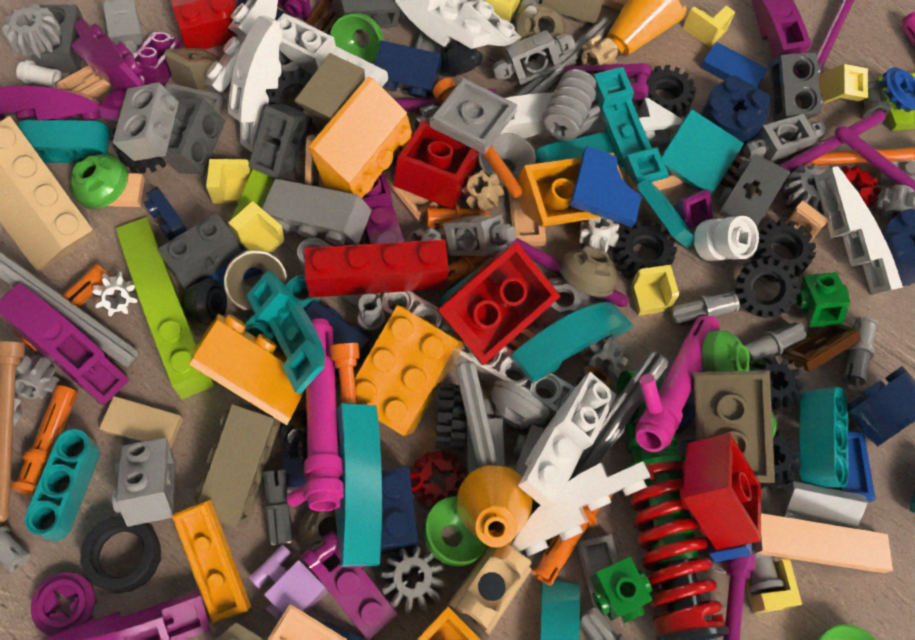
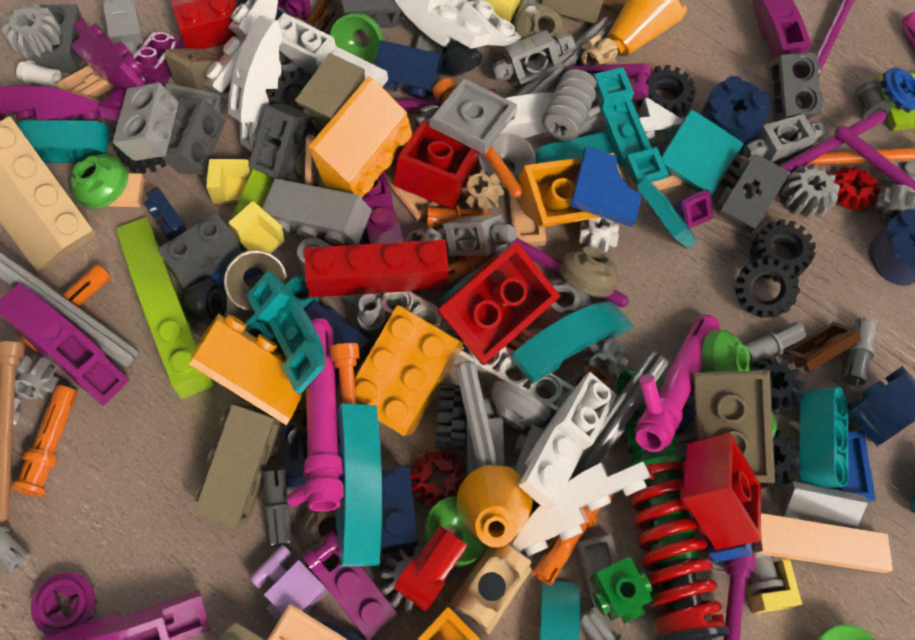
(68, 502): teal beam -> none
(99, 536): black tyre -> none
(121, 300): white gear -> none
(140, 422): tan tile -> none
(145, 482): light grey brick -> none
(211, 561): light orange tile -> none
(426, 575): none -> red piece
(648, 236): black tyre -> none
(654, 290): light yellow panel -> none
(708, 28): light yellow panel -> none
(709, 306): light grey axle -> none
(726, 63): blue tile -> none
(726, 238): white wheel -> none
(808, 218): light nougat tile -> none
(823, 299): green brick -> none
(844, 82): light yellow panel -> none
(861, 234): white slope -> none

